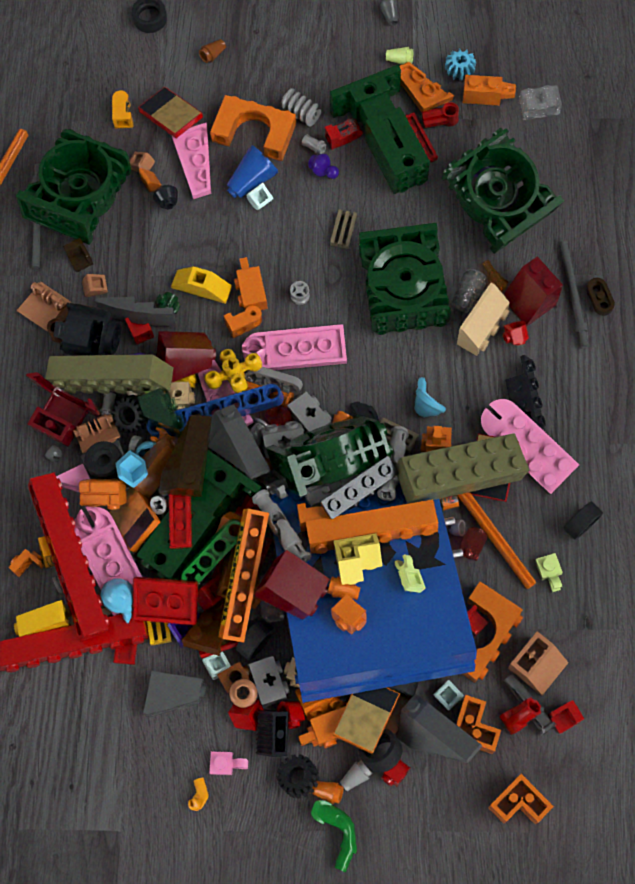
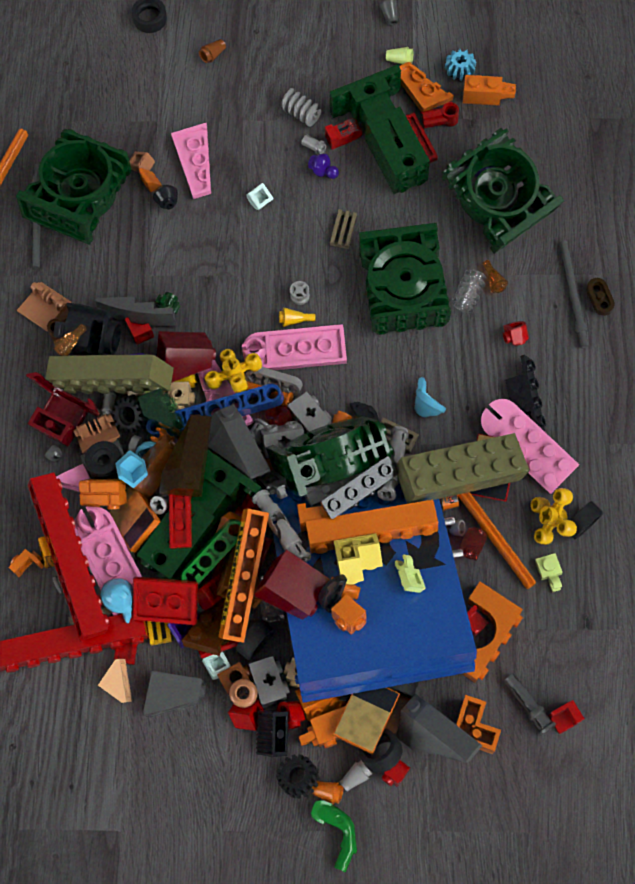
(43, 619): yellow slope -> none
(65, 344): none -> clear orange cone
(78, 255): dark brown panel -> none
(94, 285): nougat slope -> none
(117, 681): none -> light nougat slope
(120, 107): light orange leg -> none
(170, 112): tile -> none
(200, 796): light orange arm -> none
(202, 283): yellow slope -> none
(223, 763): bright pink plate -> none
(237, 111): orange arch -> none
(243, 321): orange leg -> none
(250, 173): blue cone -> none
(250, 286): orange hinge -> none
(290, 317): none -> yellow cone
(332, 592): none -> black tile
(436, 438): orange hinge -> none
(448, 695): light aqua brick -> none
(483, 320): tan slope -> none
(519, 716): red piece -> none
(521, 796): orange brick -> none
(533, 291): dark red slope -> none
(538, 663): nougat slope -> none
(540, 102): clear brick -> none
(553, 516): none -> yellow gear

